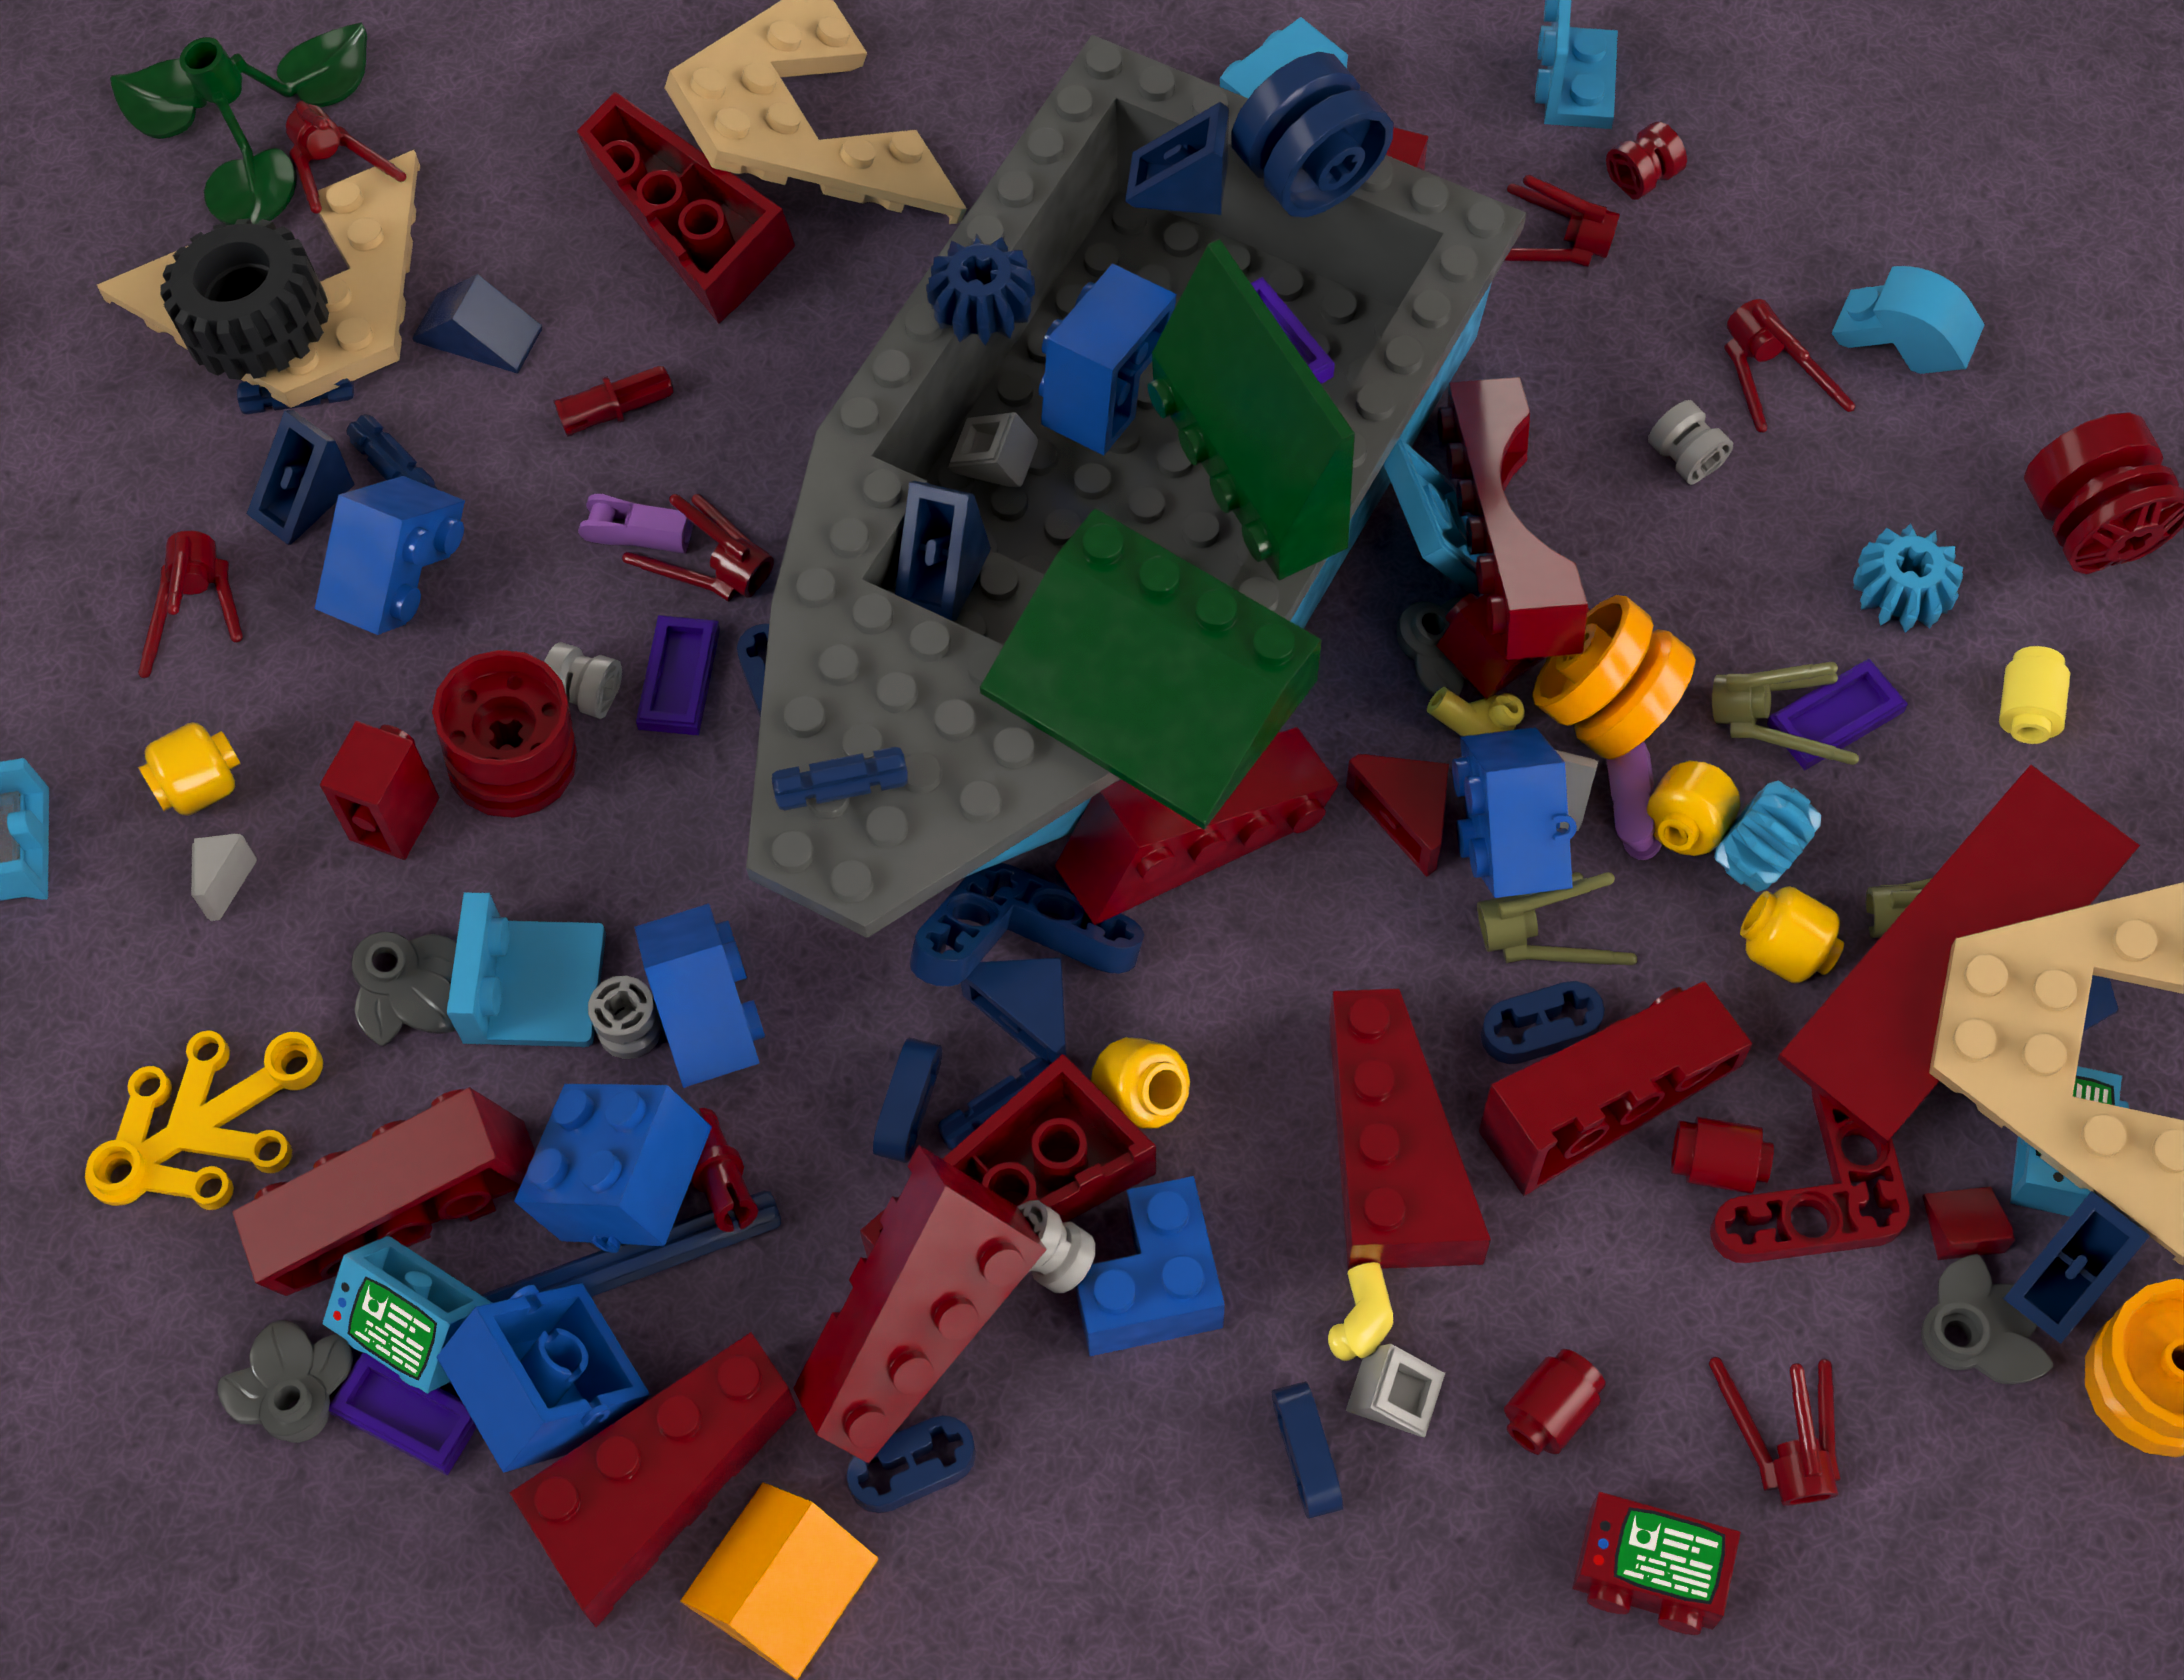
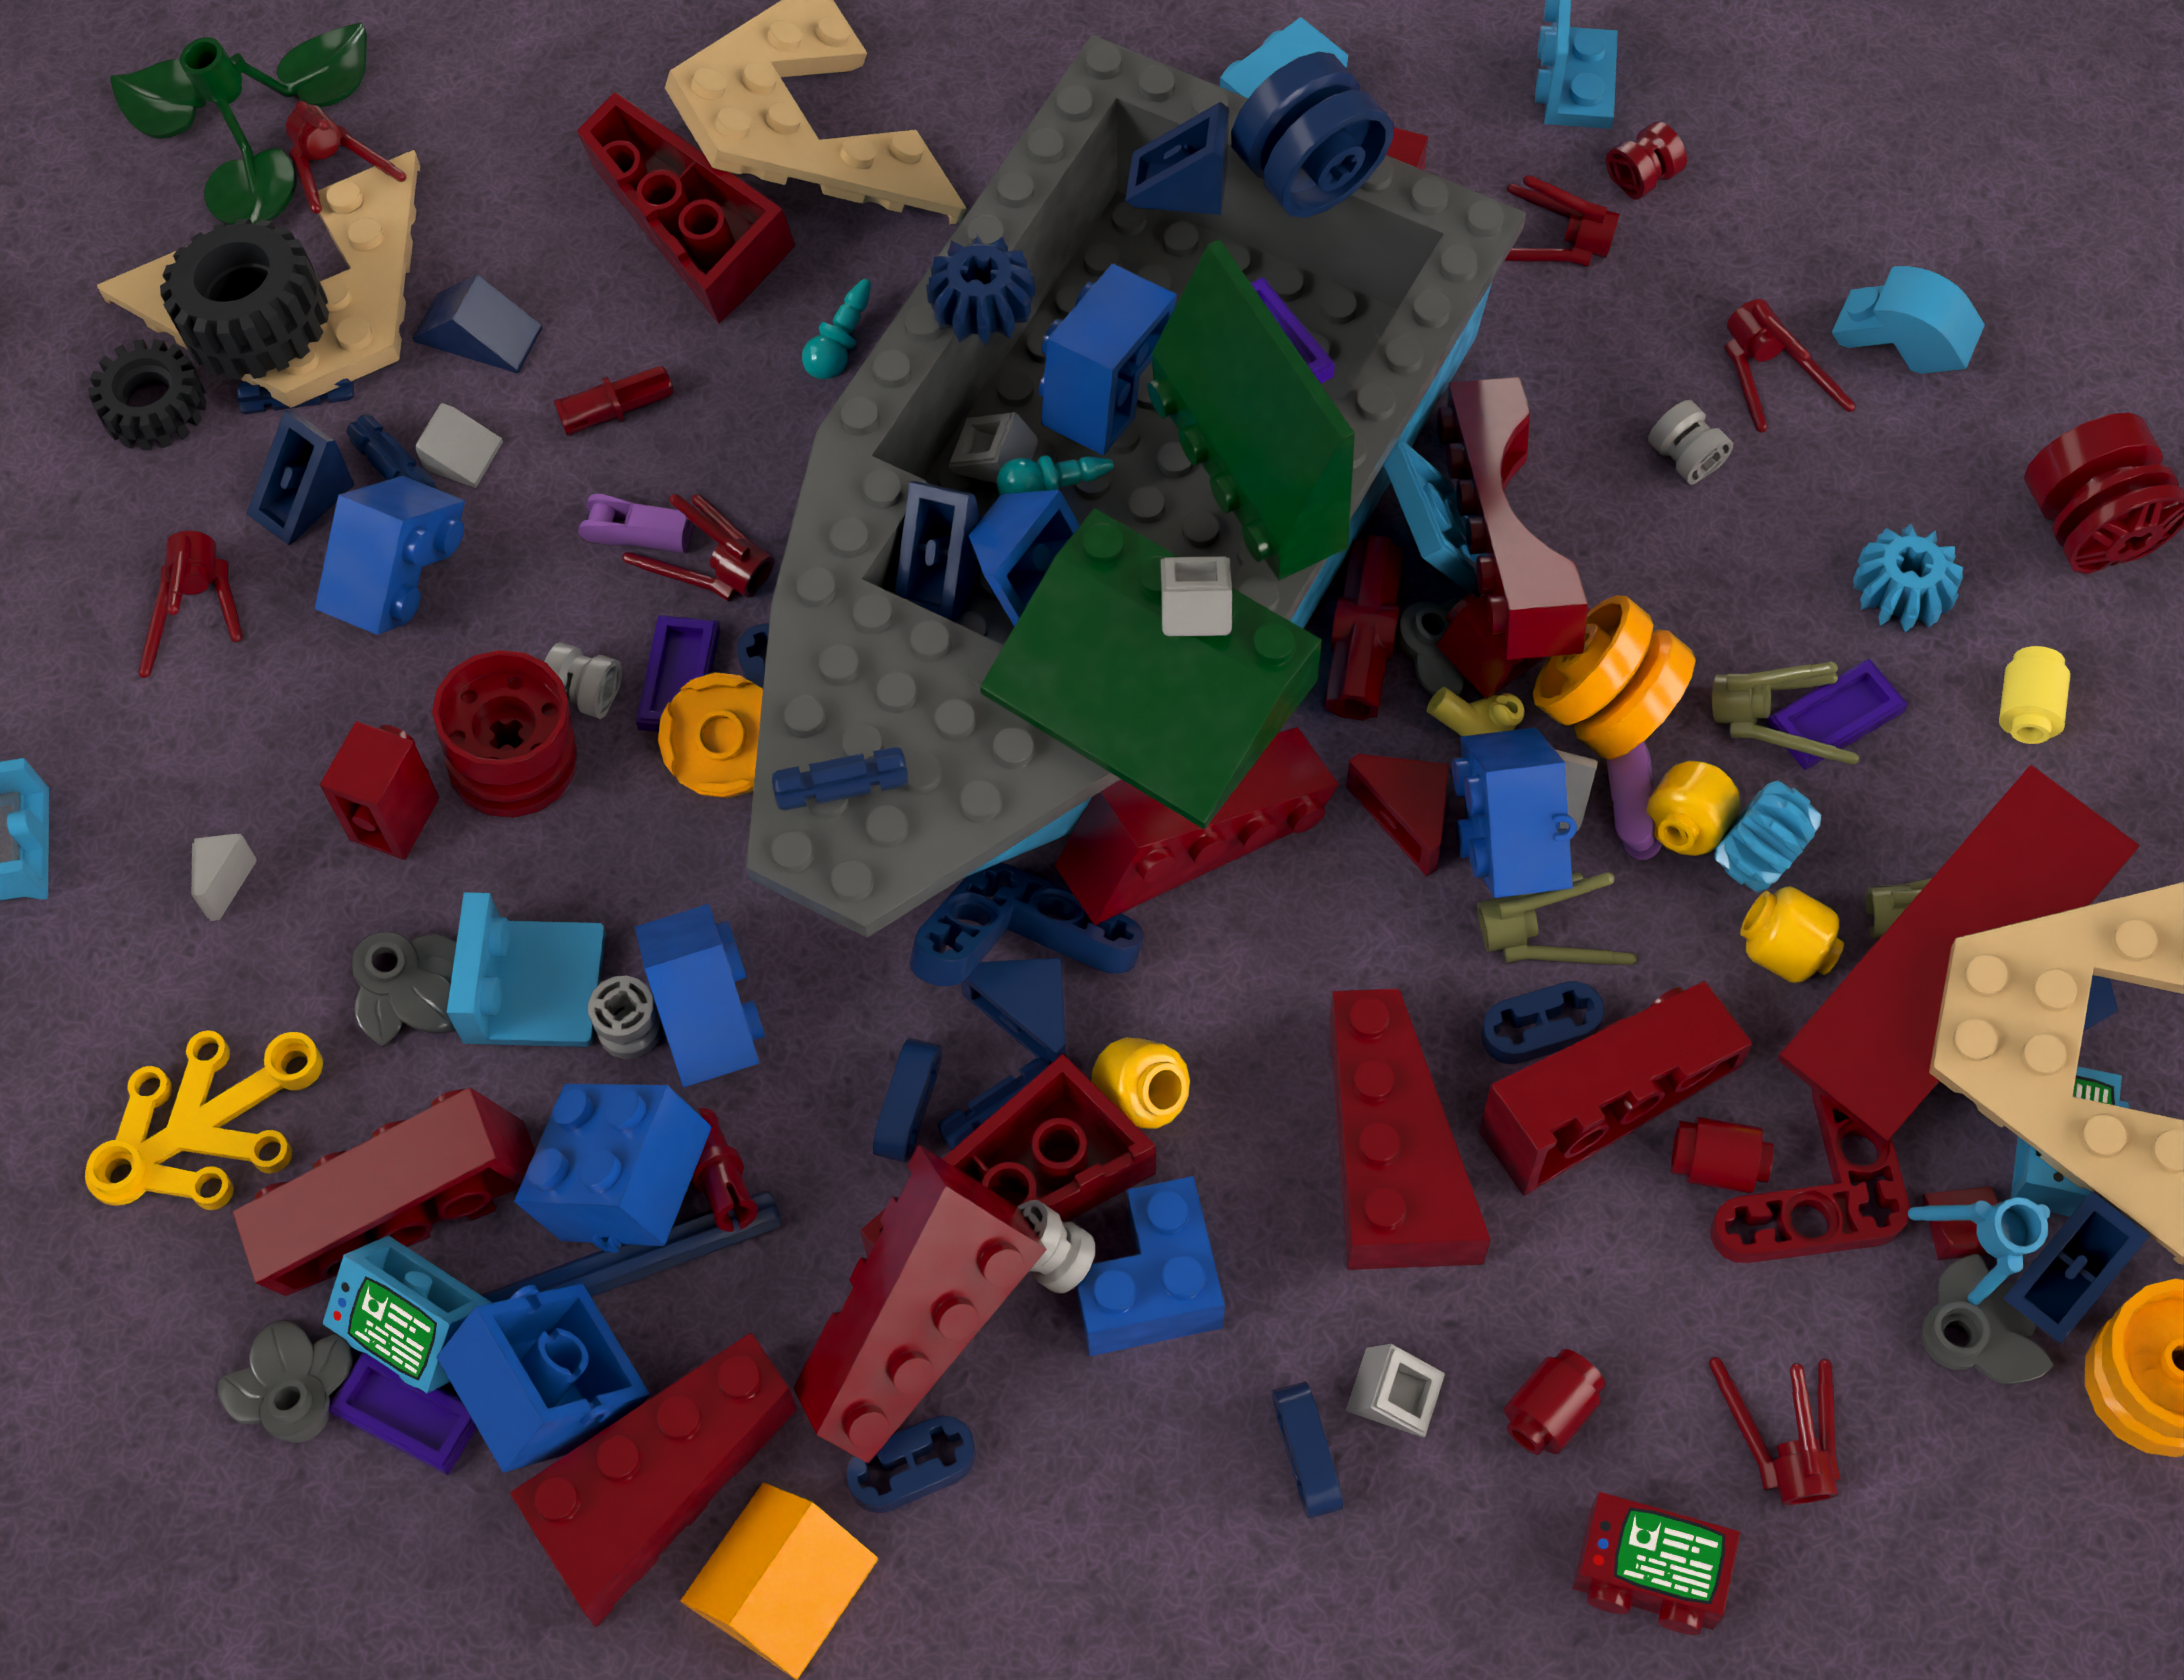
(138, 369): none -> black tyre
(189, 769): yellow head -> none
(457, 446): none -> light grey slope
(713, 734): none -> light orange tile
(827, 353): none -> teal bar
(1020, 542): none -> blue slope
(1028, 476): none -> teal bar
(1196, 596): none -> light grey slope
(1364, 628): none -> dark red piece
(1368, 1320): light yellow arm -> none
(2003, 1230): none -> dark azure plant

